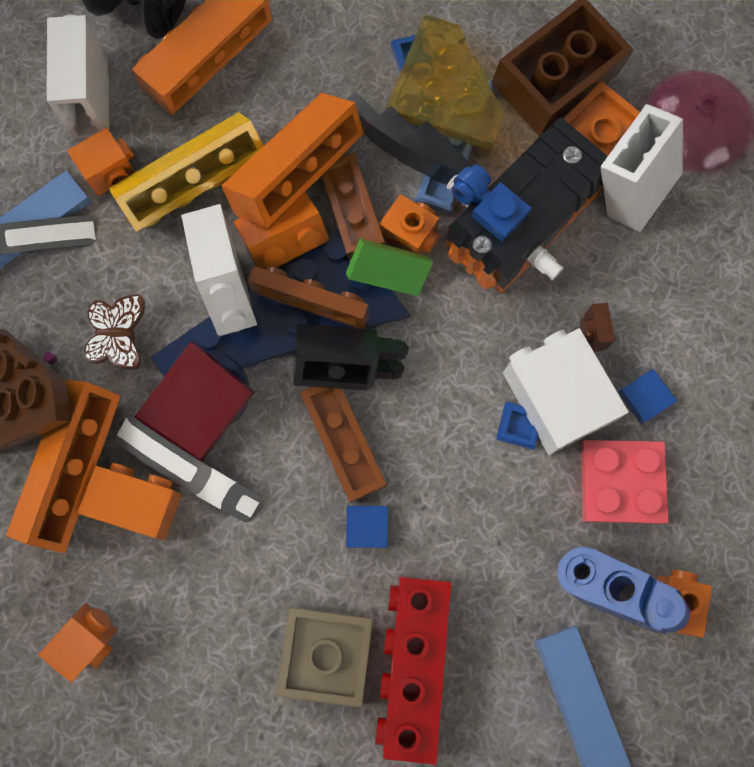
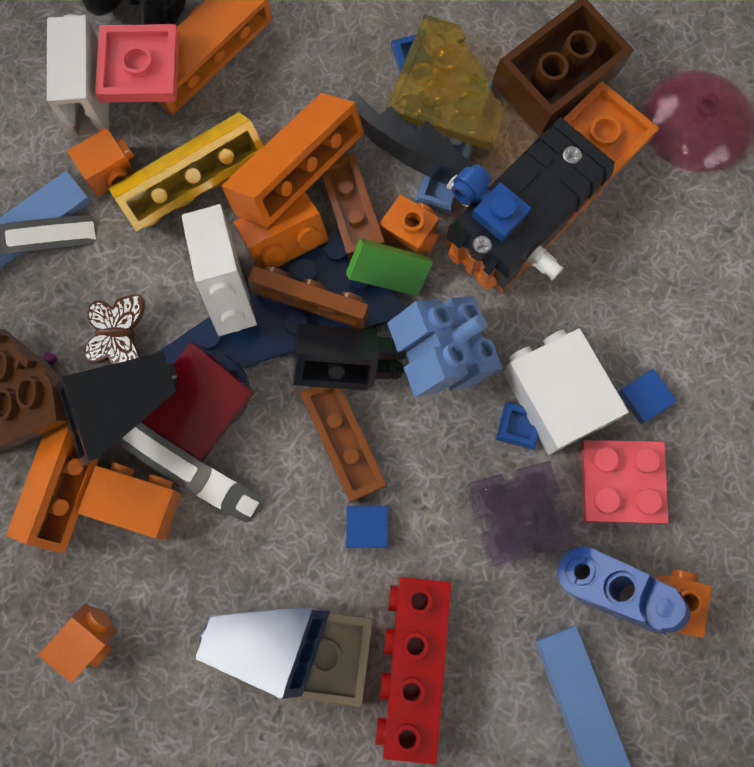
(113, 400): none -> black slope
(137, 63): none -> coral plate
(265, 647): none -> slope
(444, 345): none -> medium blue brick
(519, 513): none -> clear purple brick
(598, 327): copper plate -> none
(643, 167): white brick -> none

